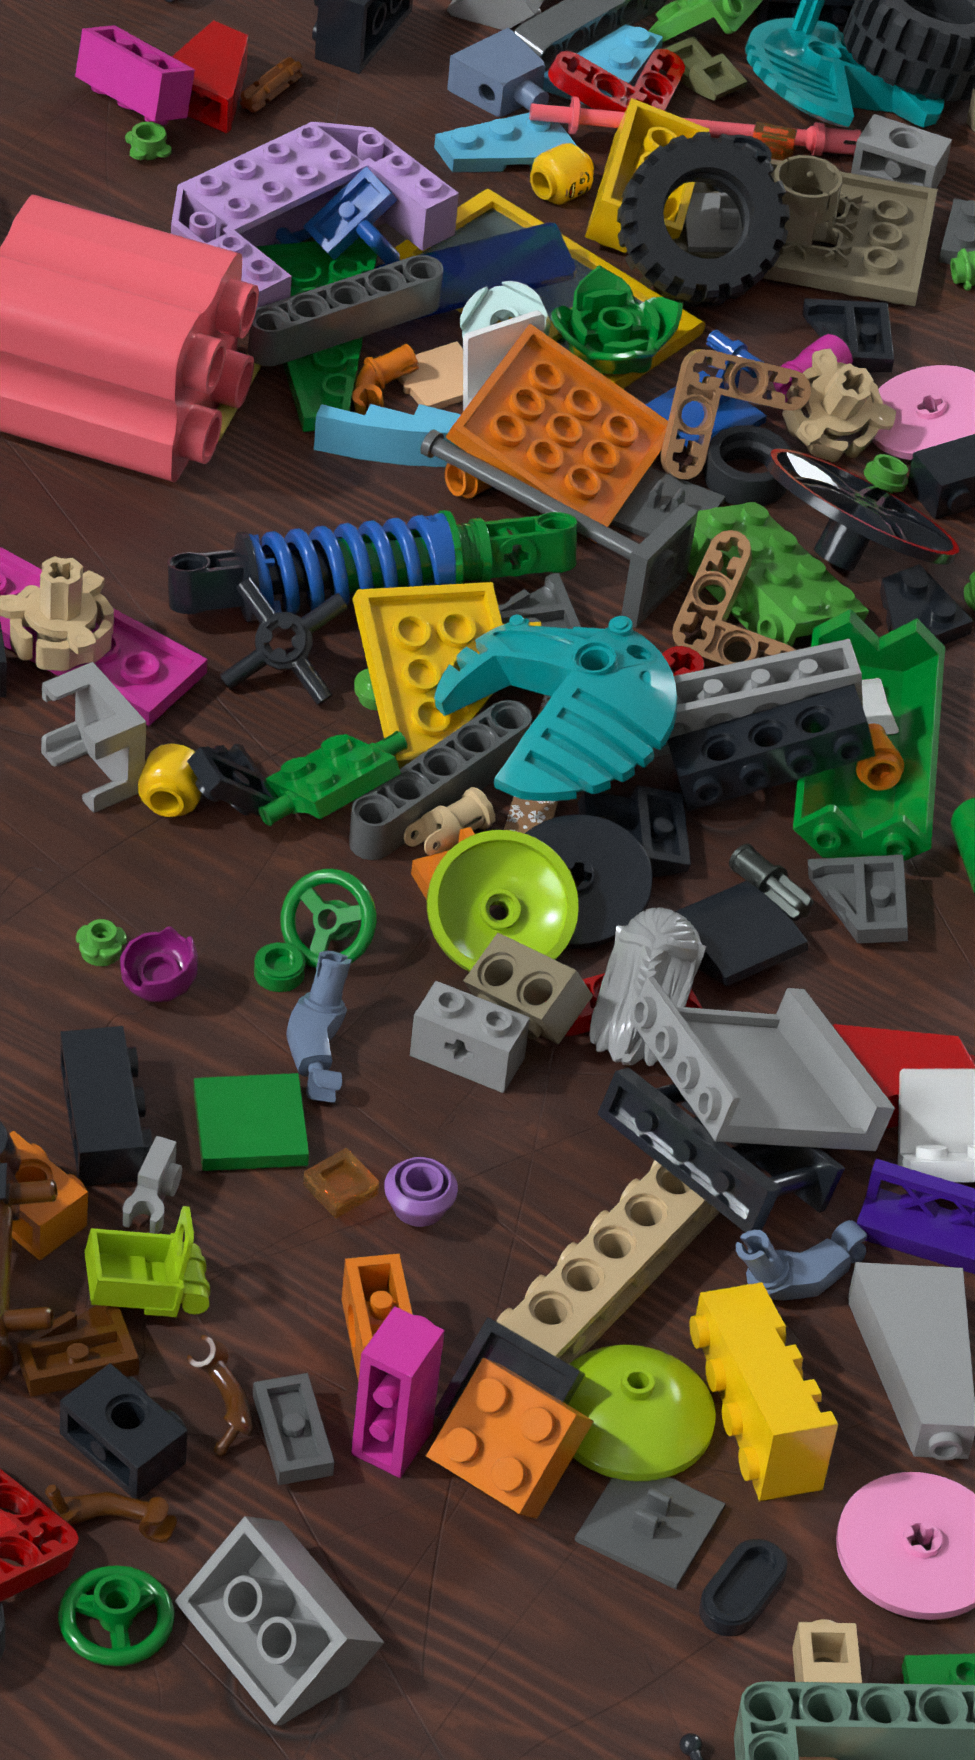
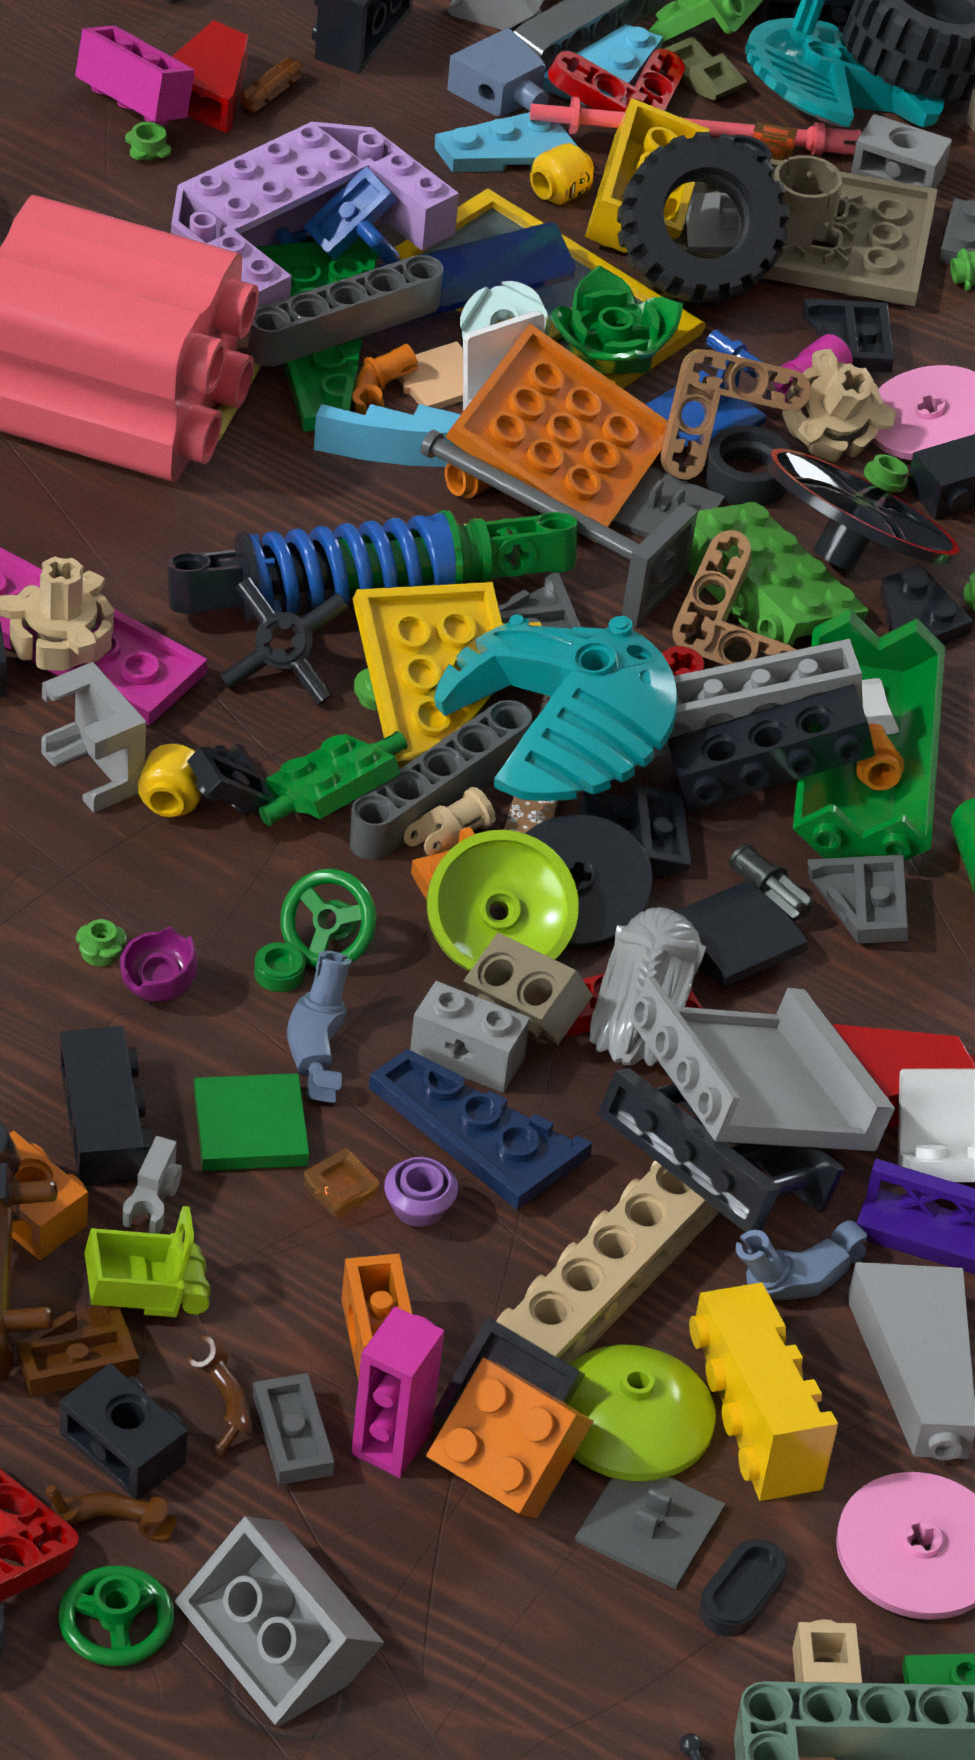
(495, 1143): none -> dark blue wing

